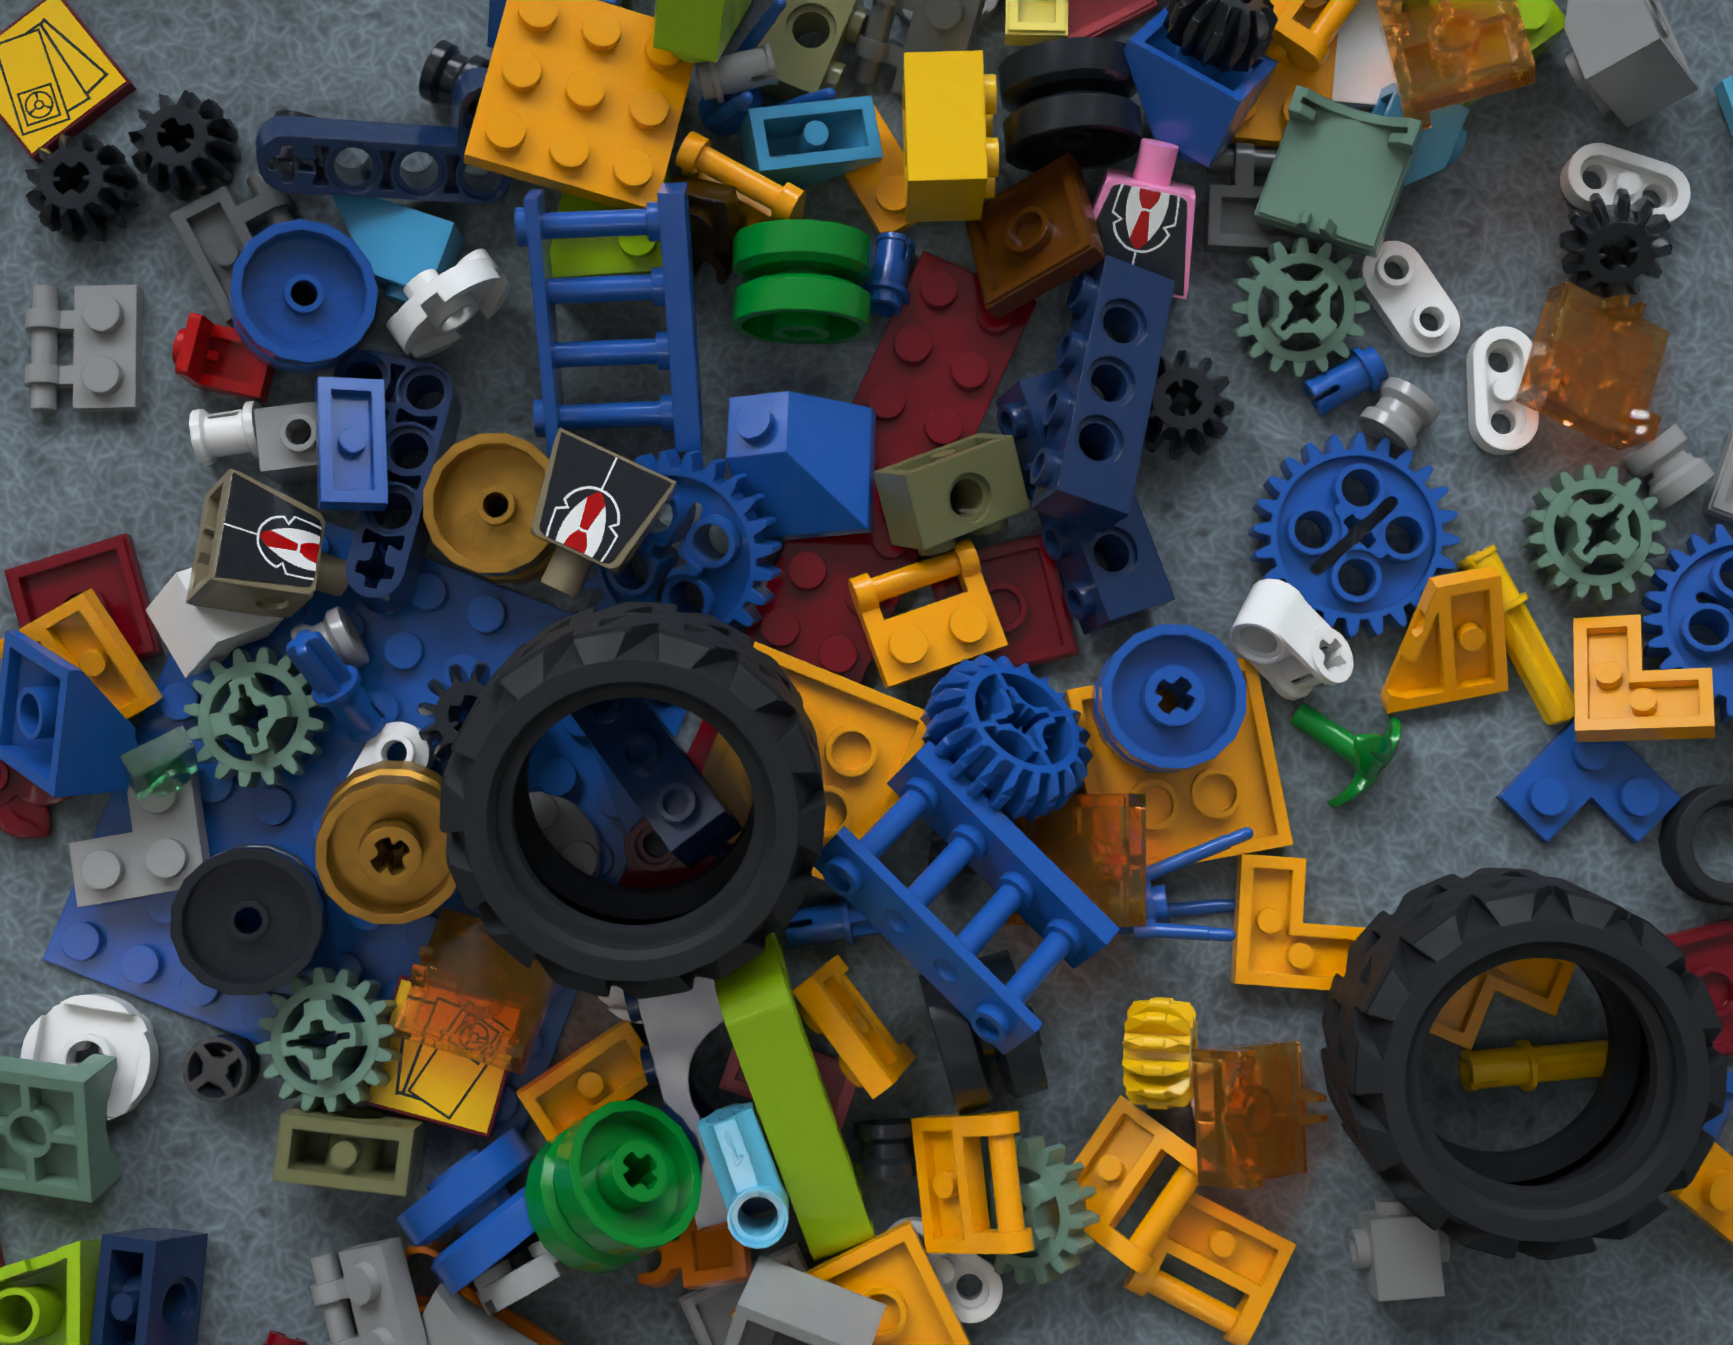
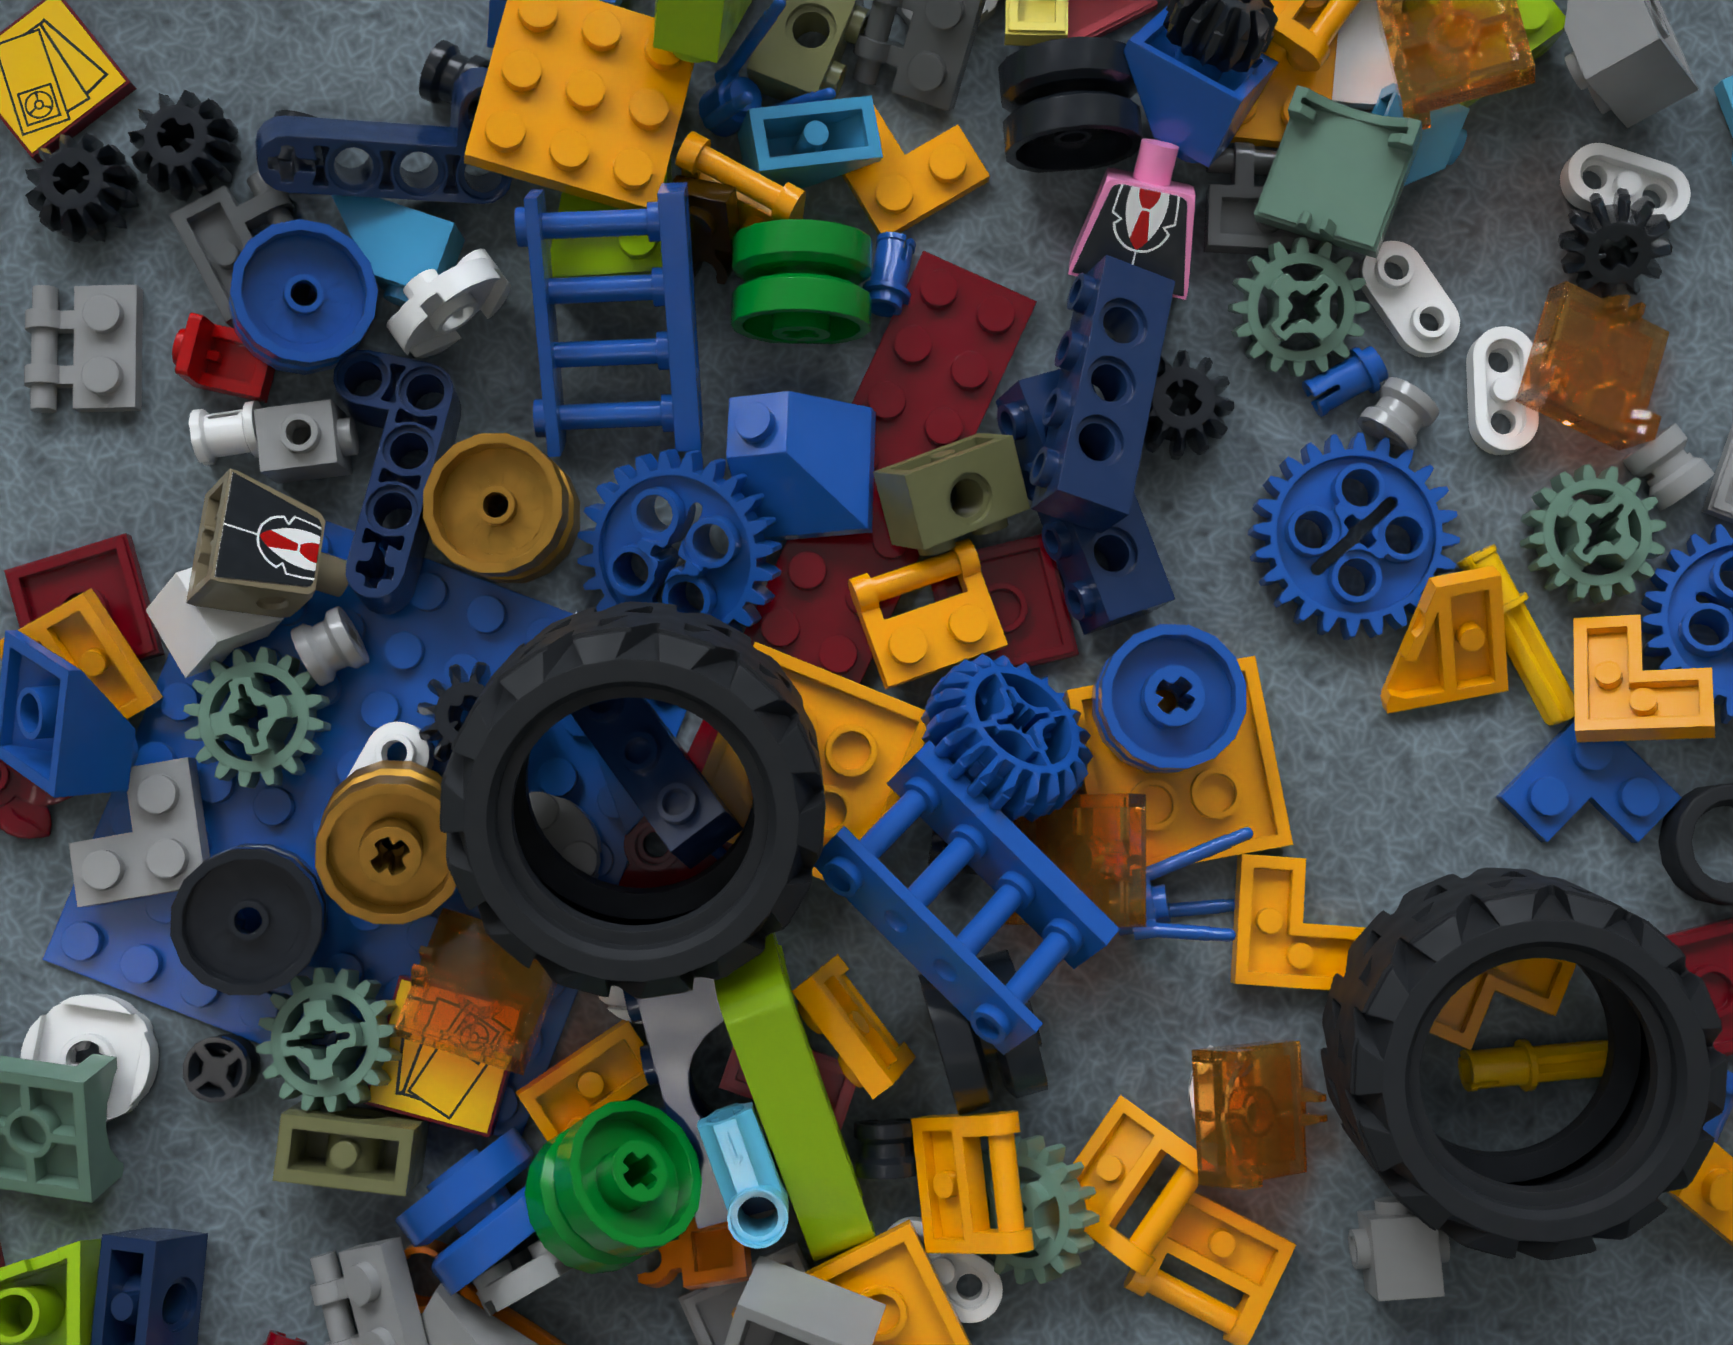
(161, 764): clear green plate -> none
(336, 686): blue axle -> none
(351, 444): blue plate -> none
(595, 510): torso -> none
(737, 73): light grey pin -> none
(828, 924): blue axle -> none
(948, 135): yellow brick -> none
(1034, 236): reddish brown tile -> none
(1159, 1053): yellow gear -> none
(1284, 640): white piece -> none
(1366, 752): green plant -> none

